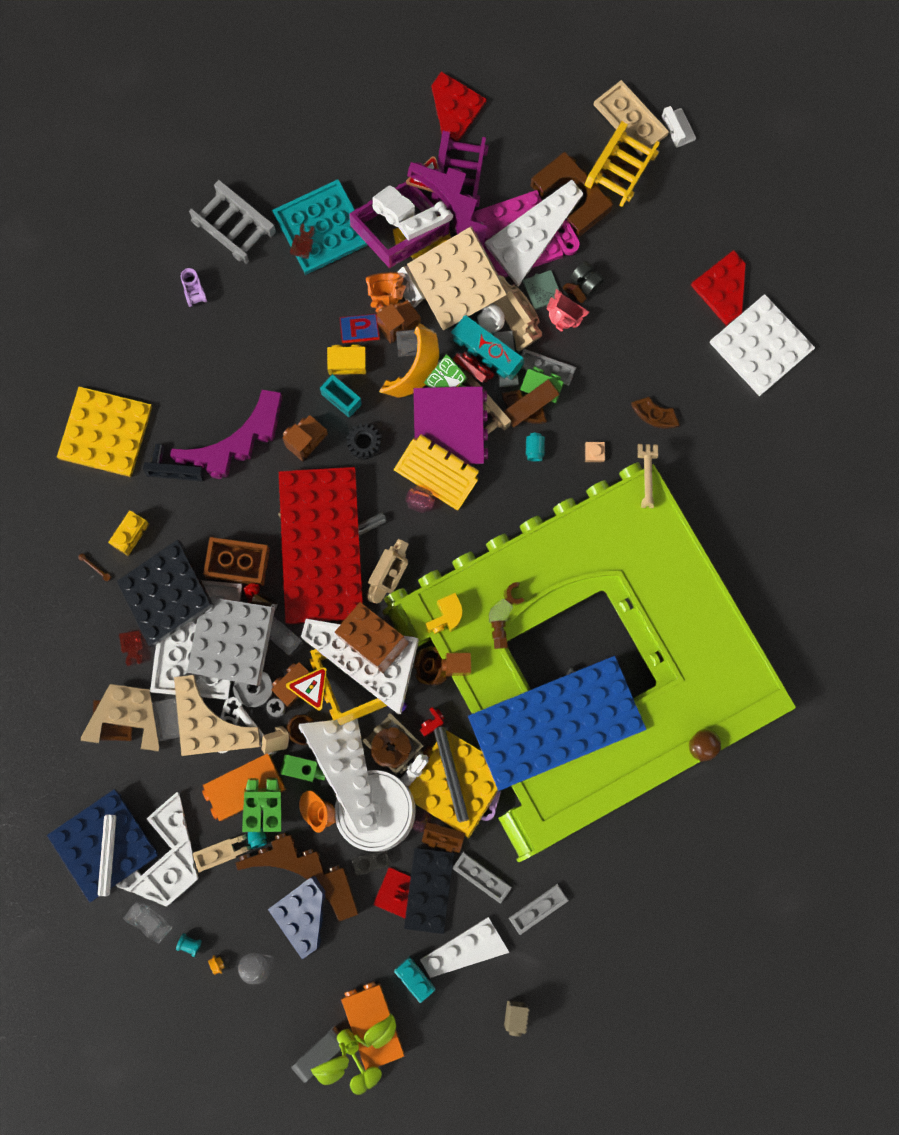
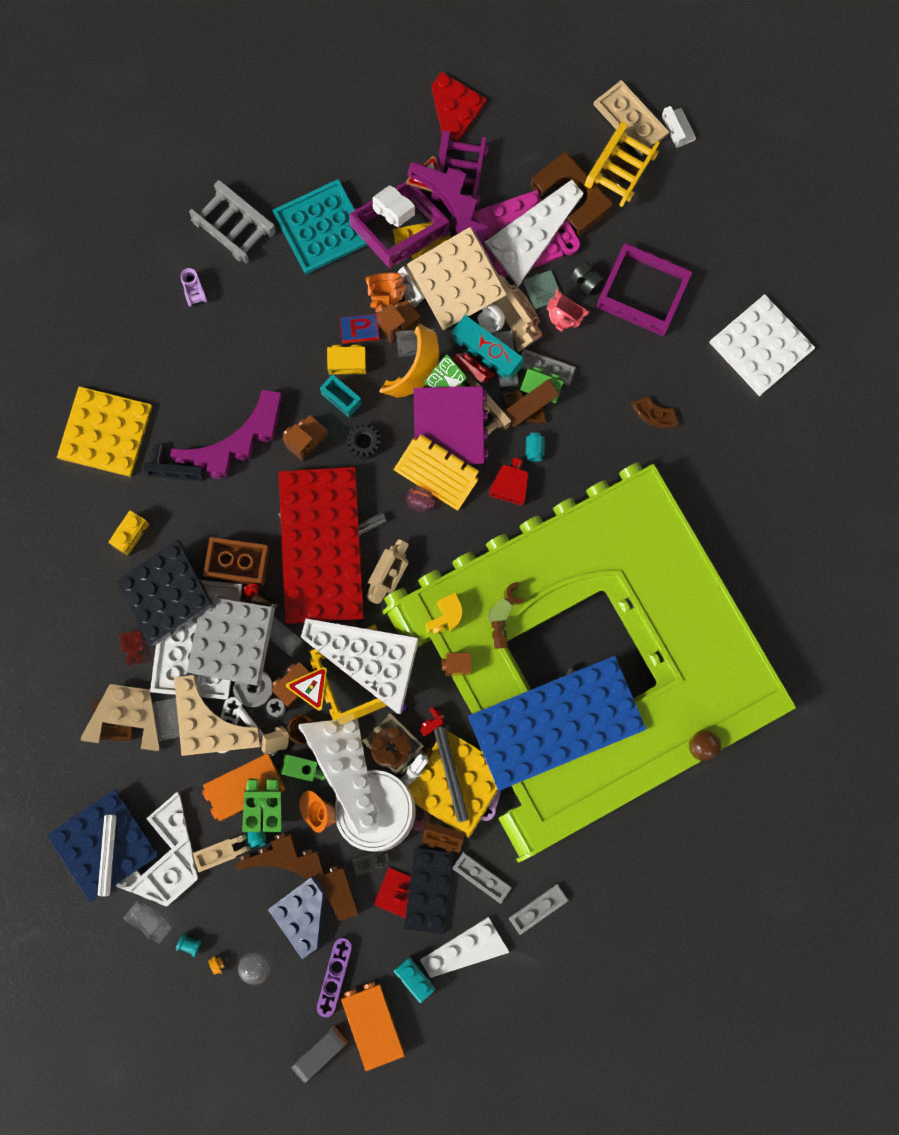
(82, 557): reddish brown hinge -> none
(302, 244): clear red plate -> none
(333, 1069): lime plant -> none
(335, 977): none -> medium lavender beam
(371, 637): dark orange brick -> none
(425, 221): white plate -> none
(429, 667): reddish brown cylinder -> none
(510, 483): none -> red torso
(516, 1018): dark tan brick -> none
(575, 290): reddish brown tile -> none
(594, 451): light nougat plate -> none
(634, 315): none -> magenta window
(648, 455): tan hinge -> none
(723, 287): red plate -> none

